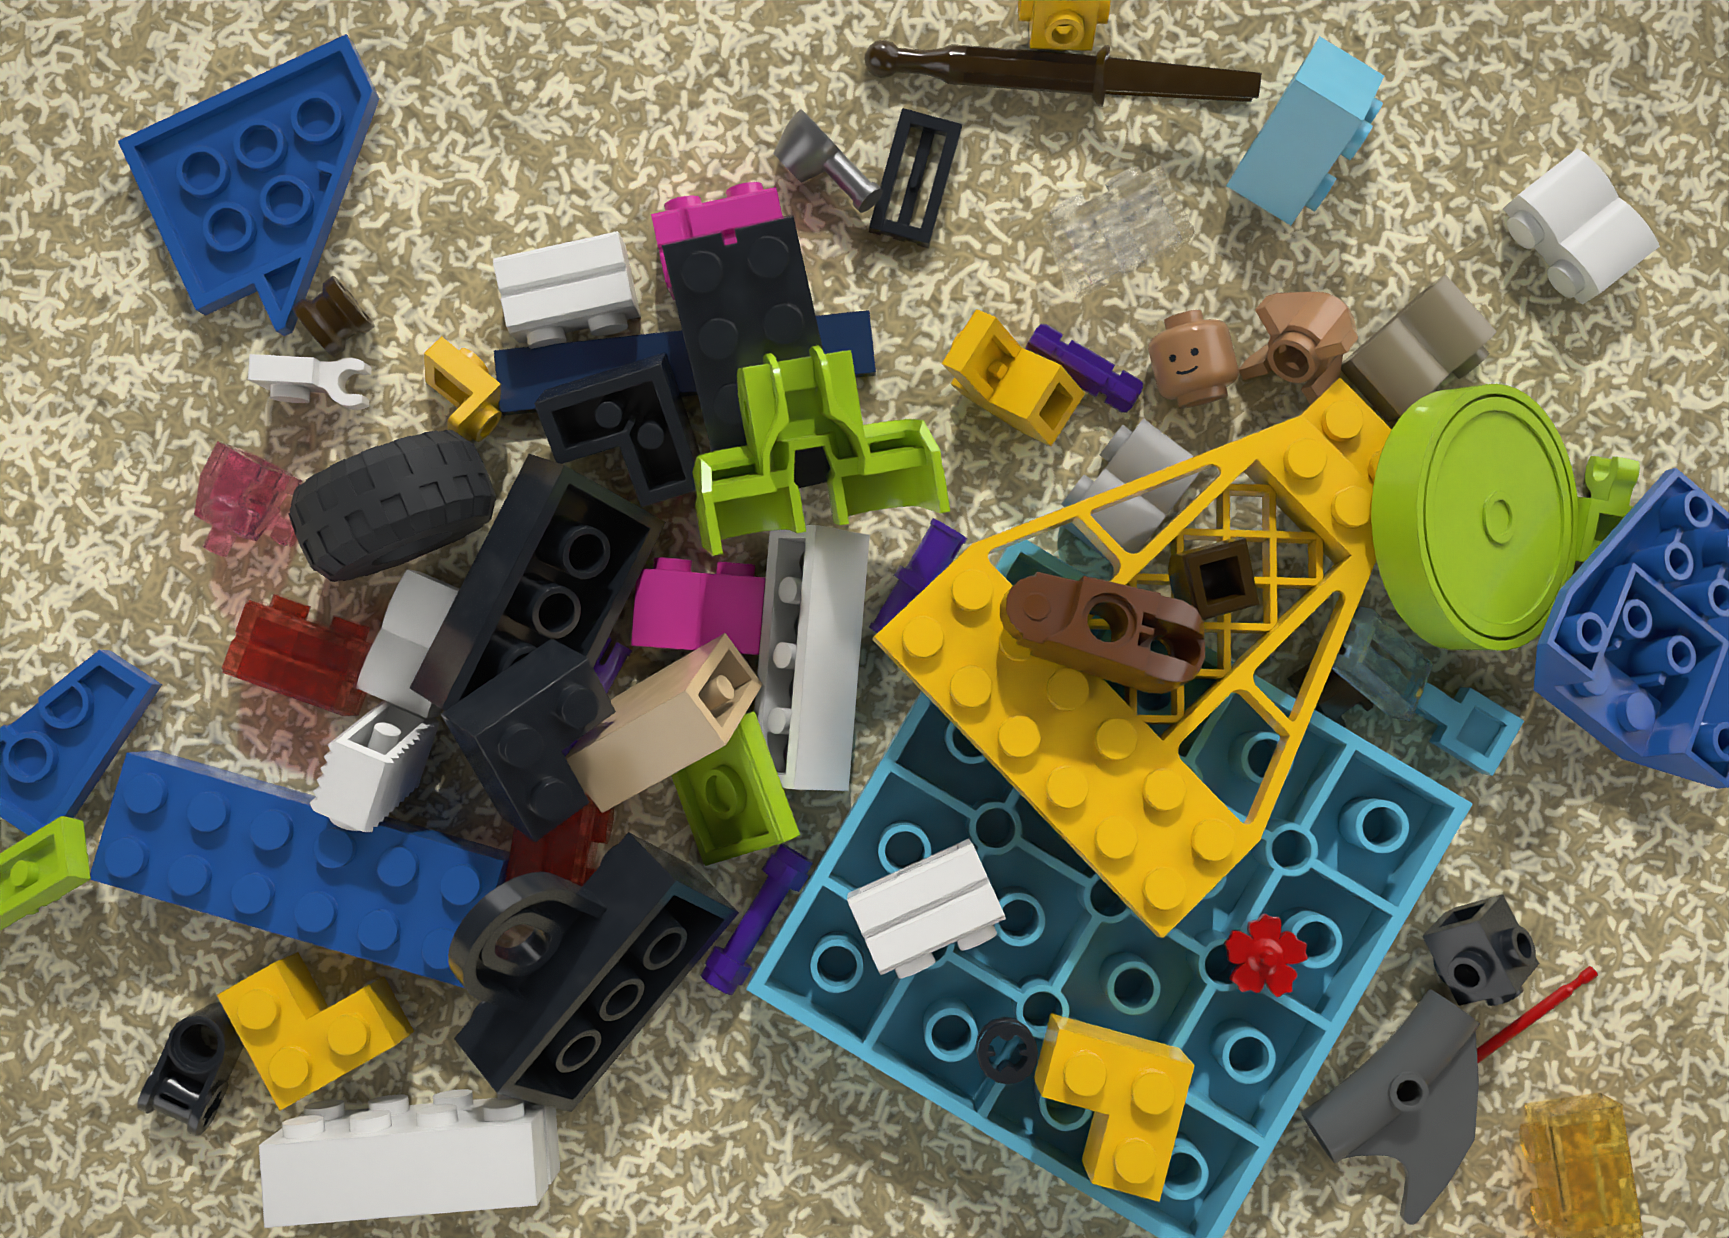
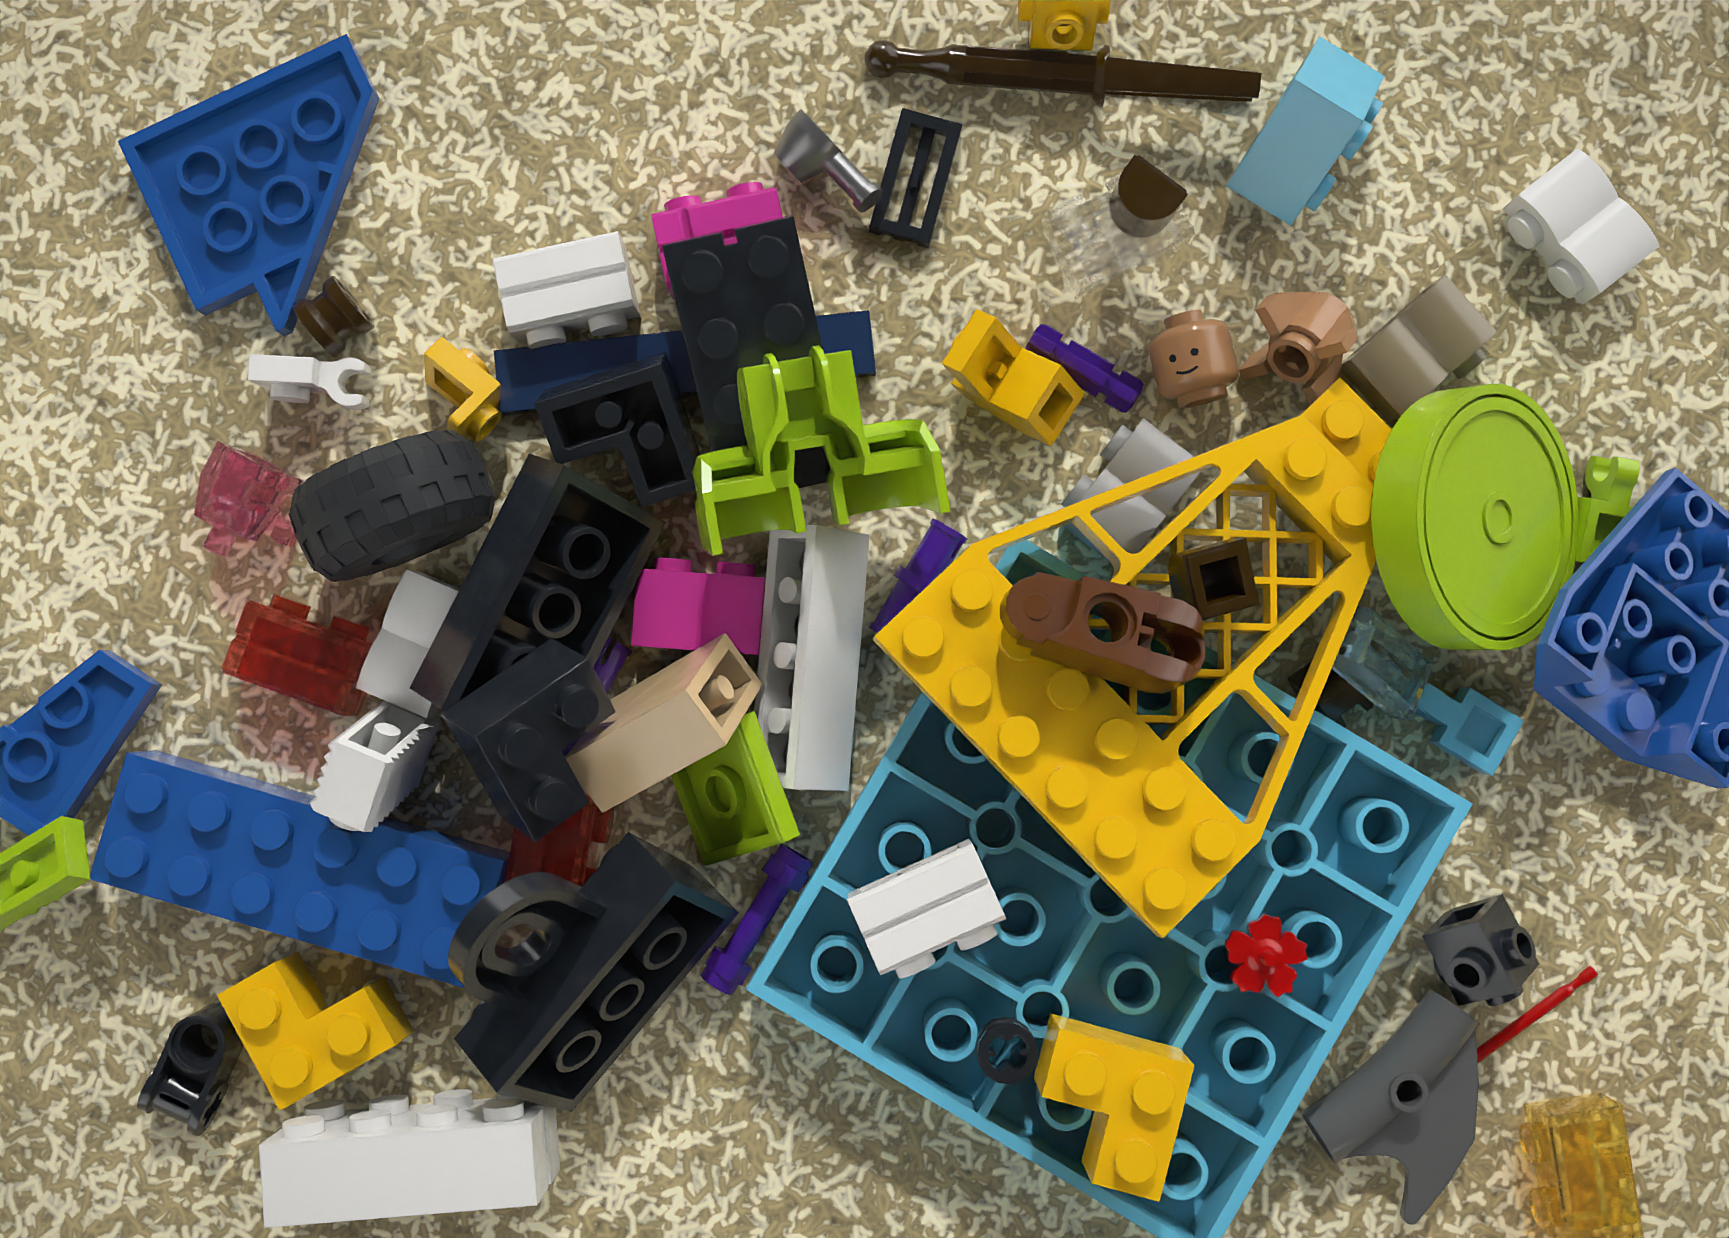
(1144, 199): none -> dark brown brick

